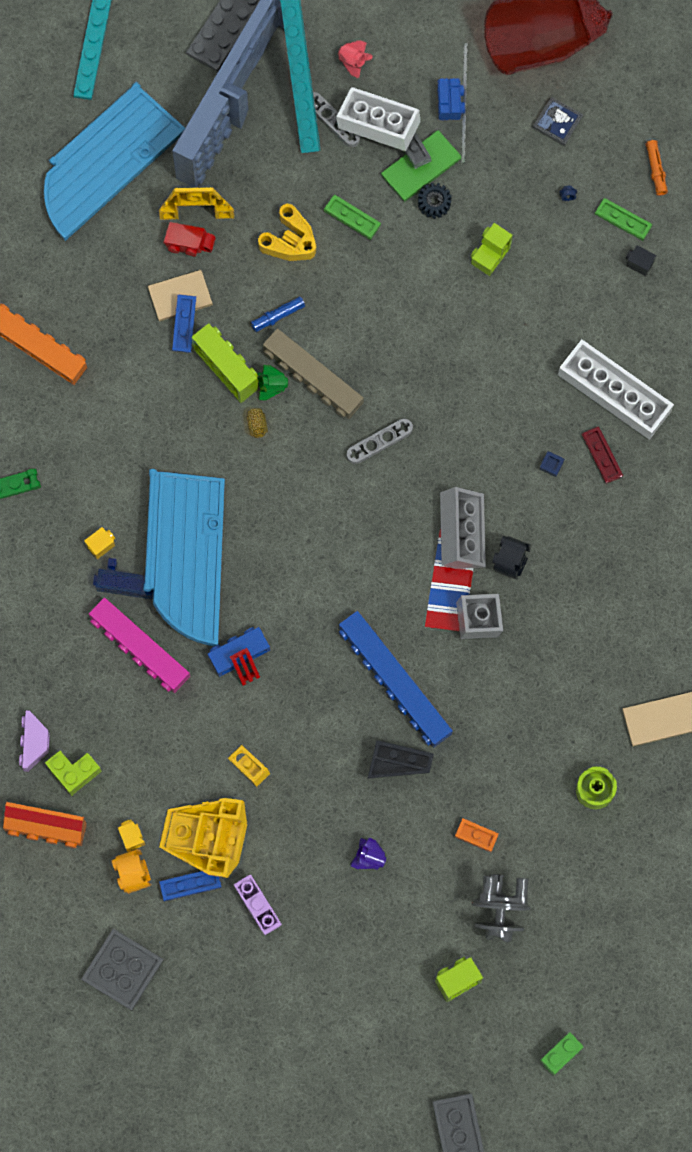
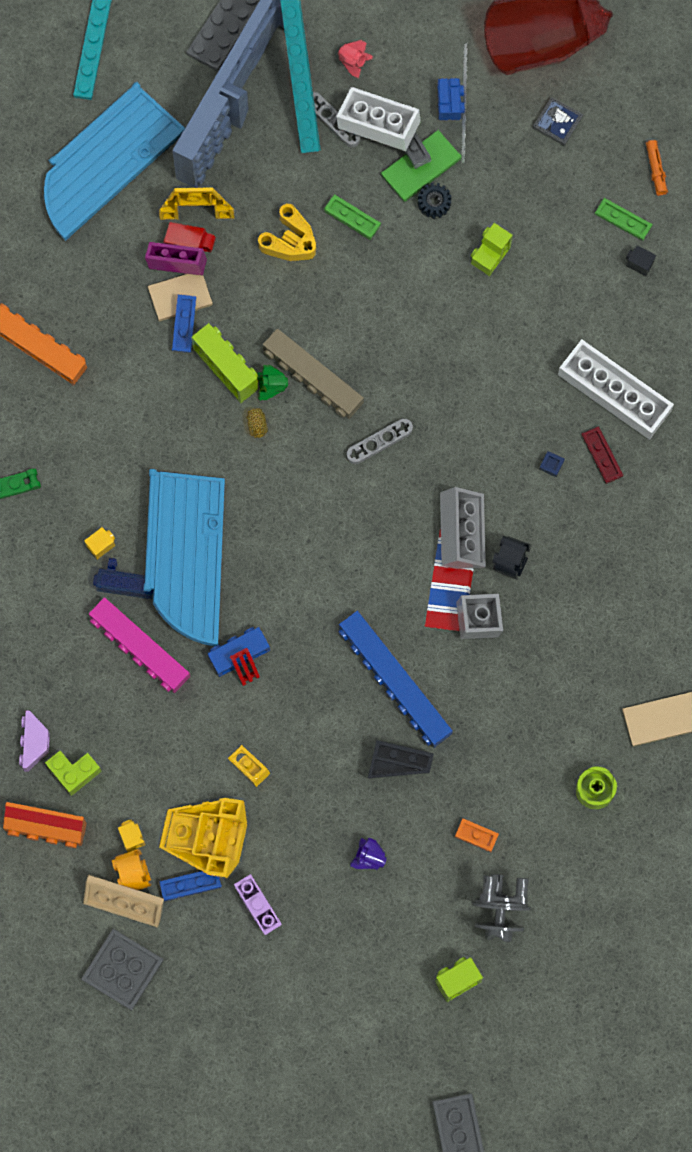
(123, 901): none -> tan tile
(176, 258): none -> magenta brick
(277, 314): blue pin -> none
(561, 1054): bright green brick -> none
(566, 191): dark blue plate -> none

